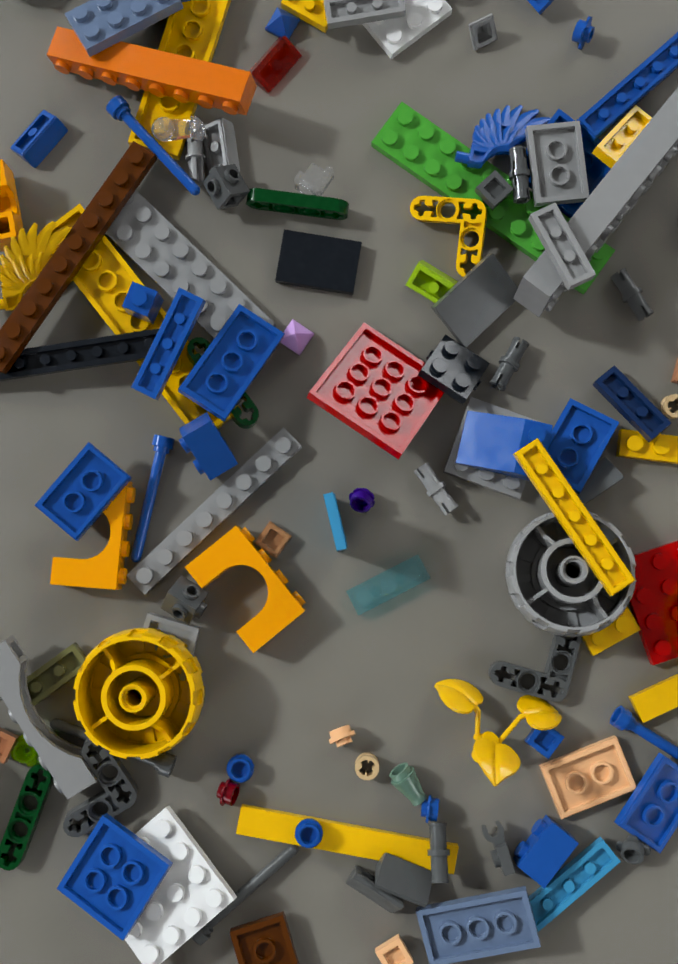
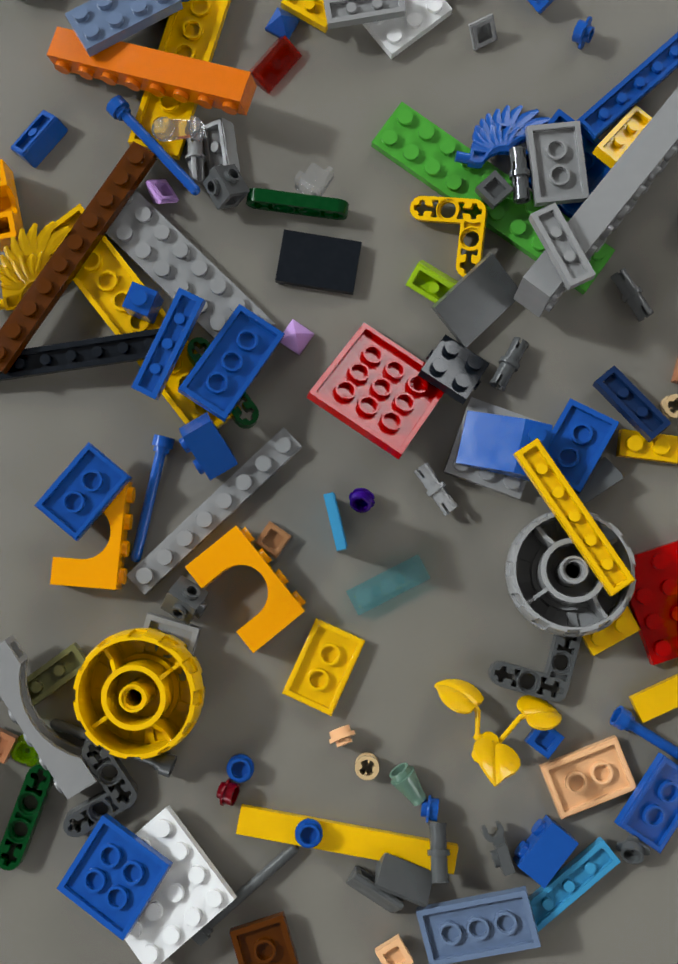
(161, 191): none -> lavender slope
(323, 666): none -> yellow tile

